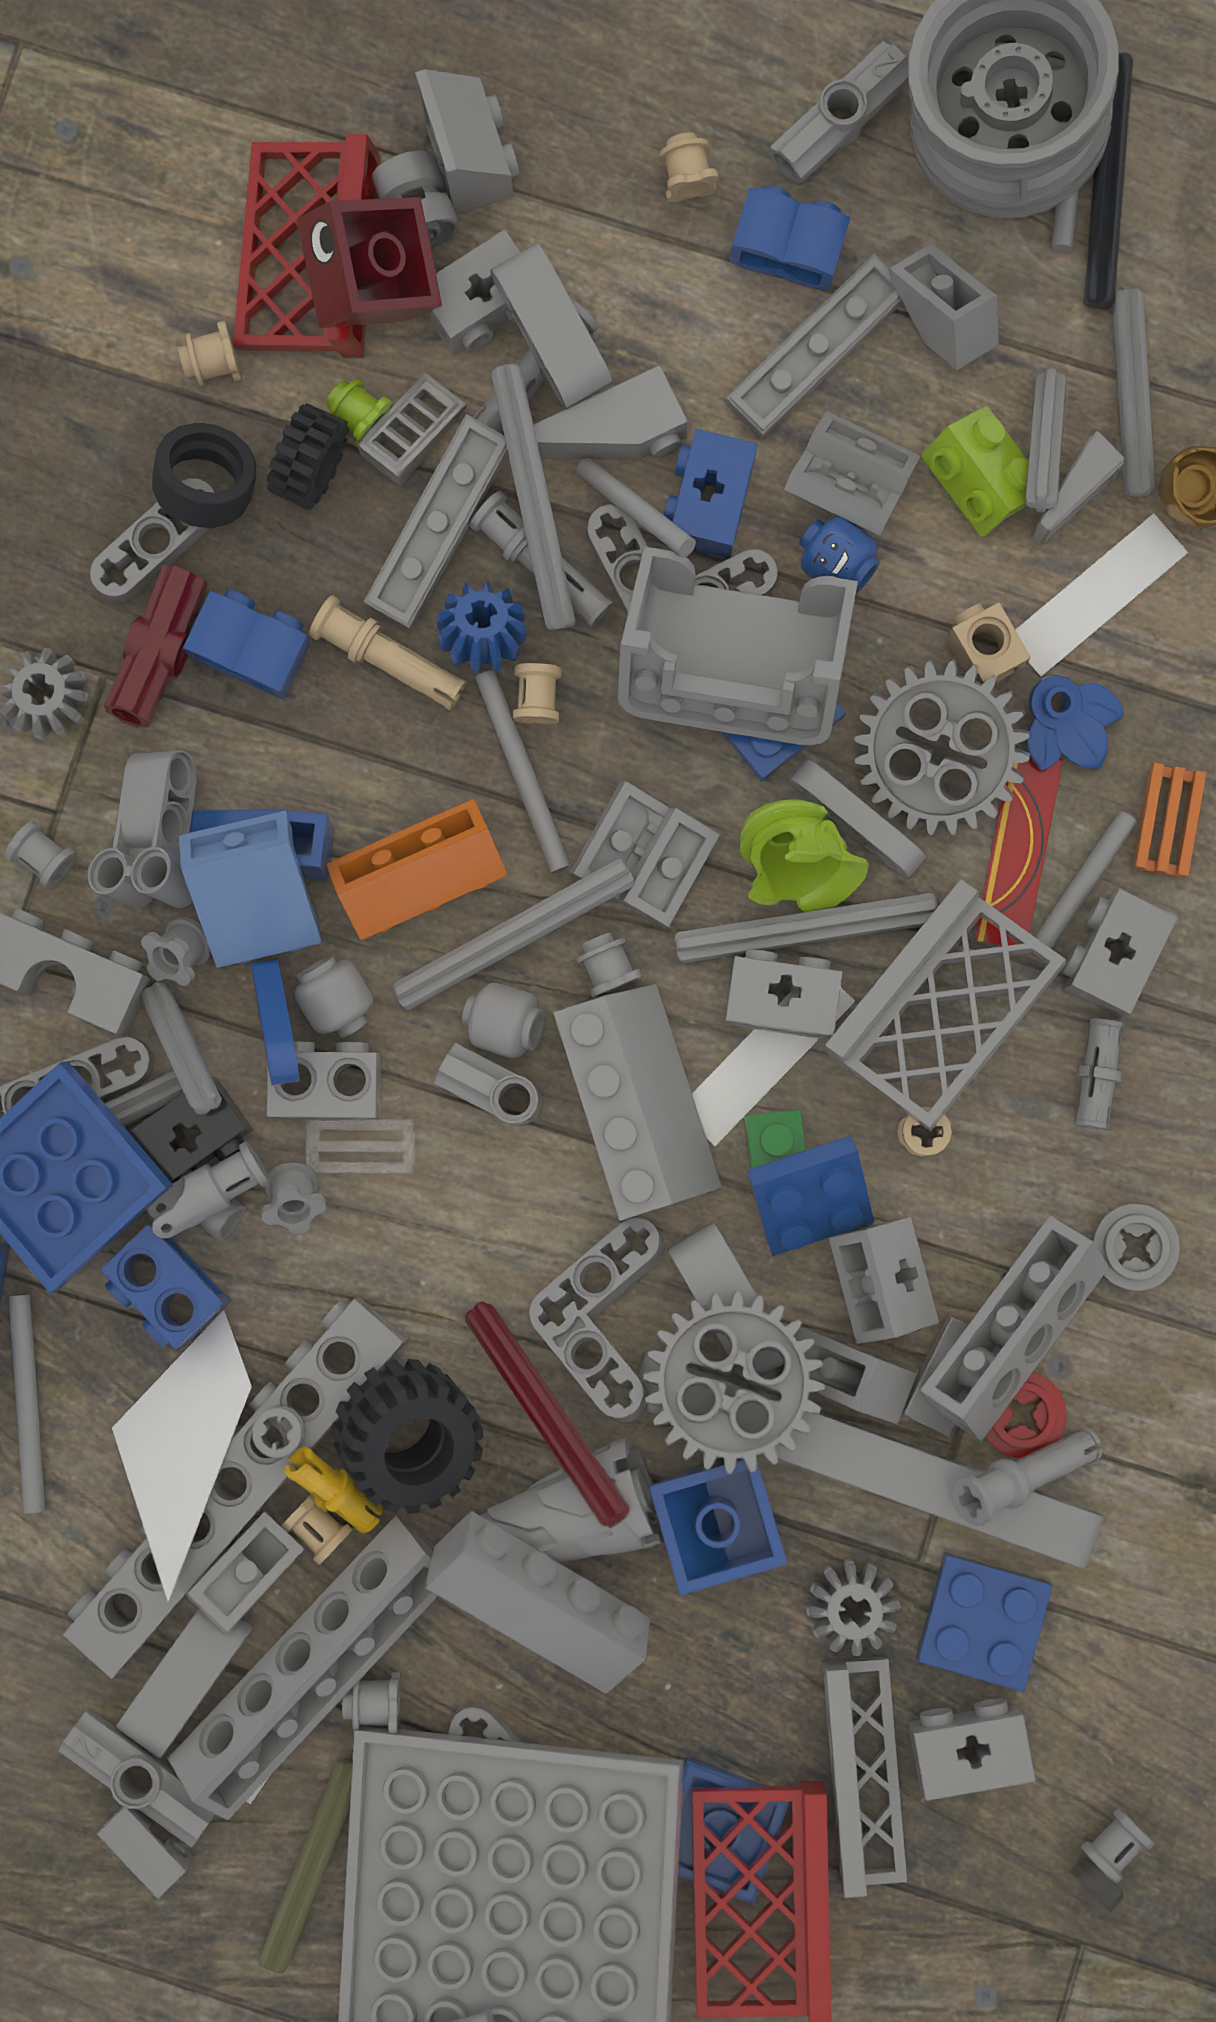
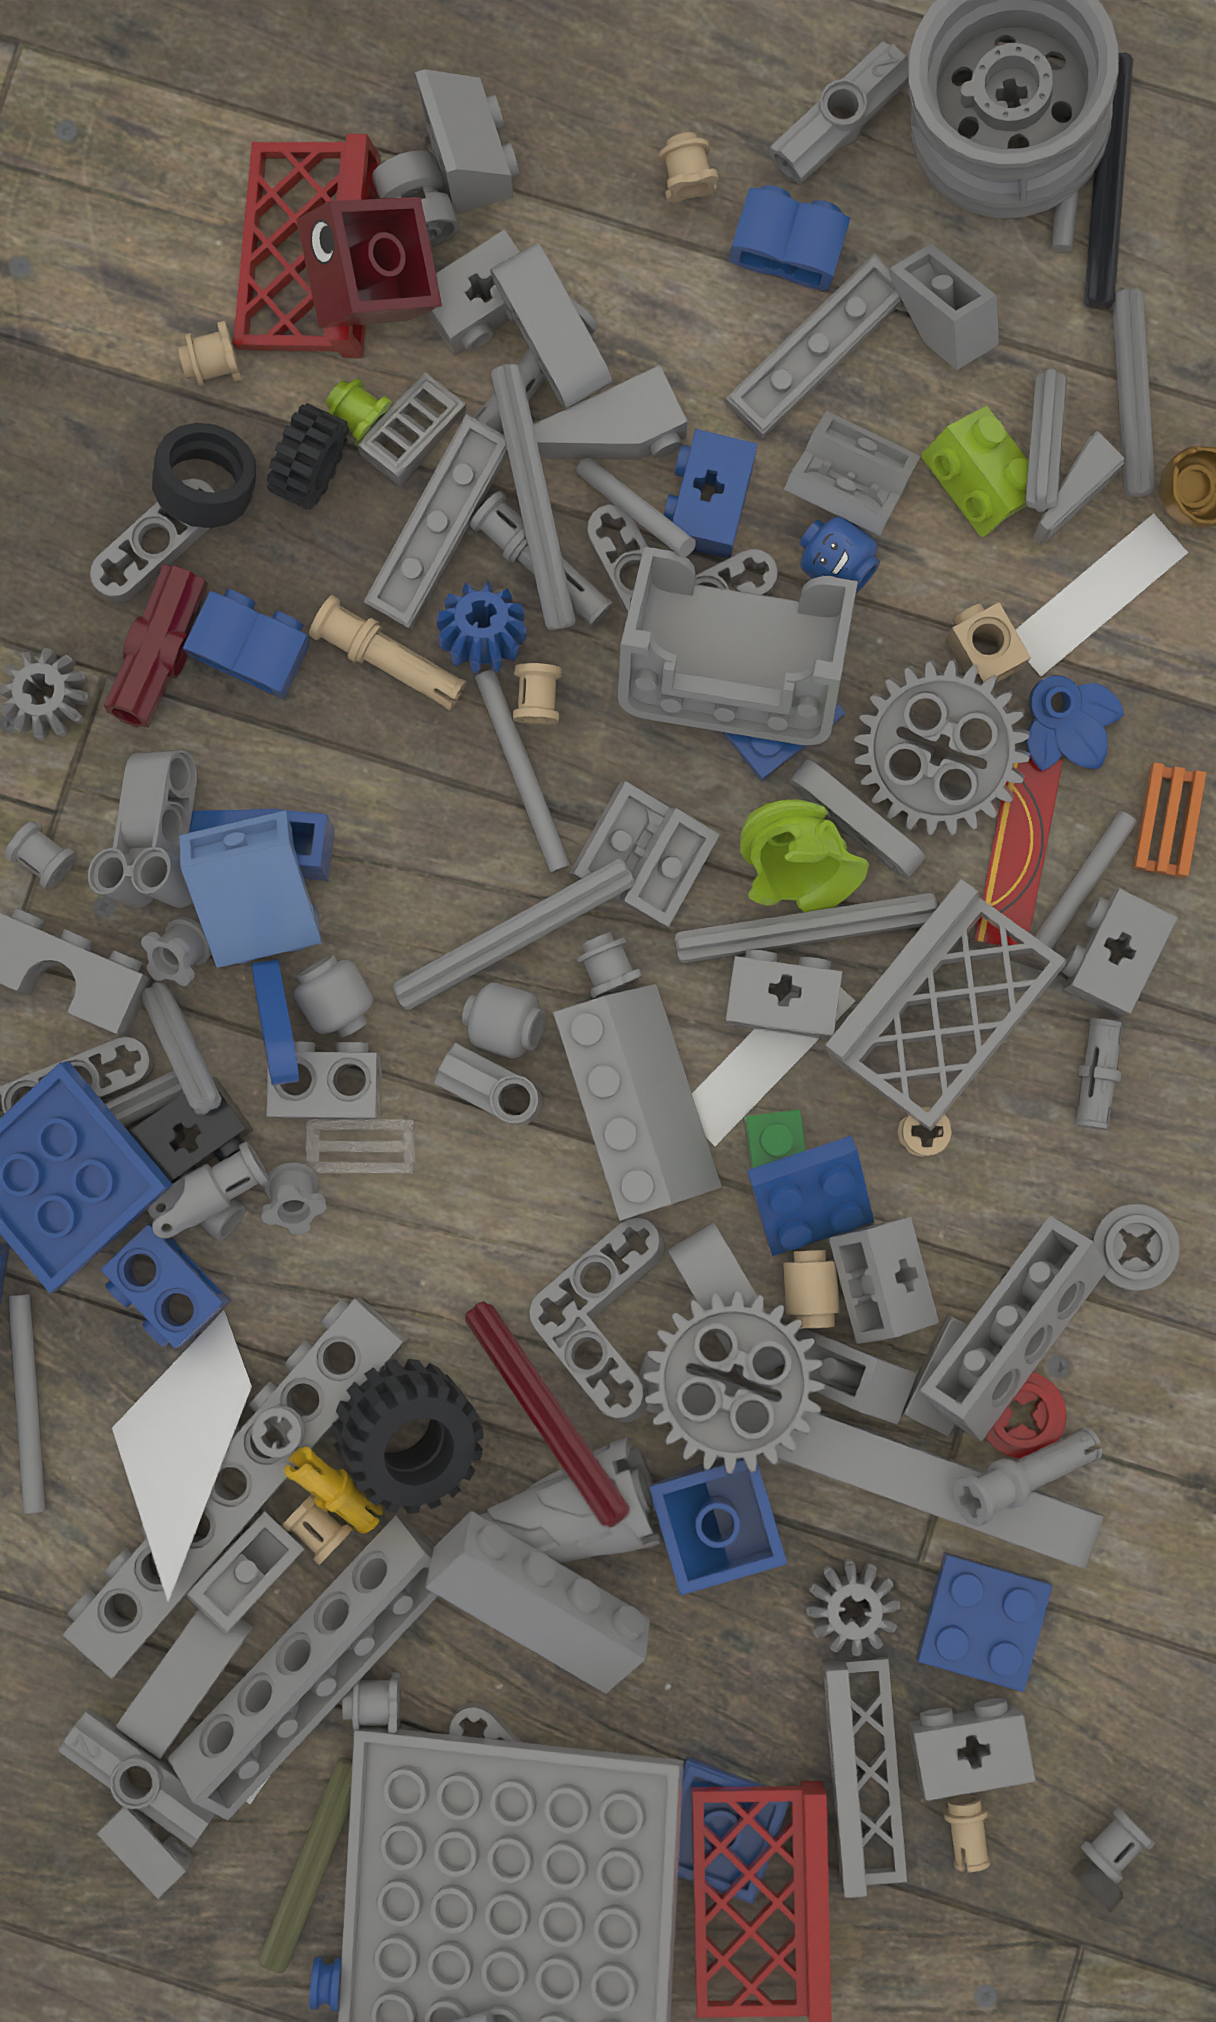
(325, 1984): none -> blue bush
(416, 869): orange brick -> none
(811, 1289): none -> tan brick
(968, 1832): none -> tan pin

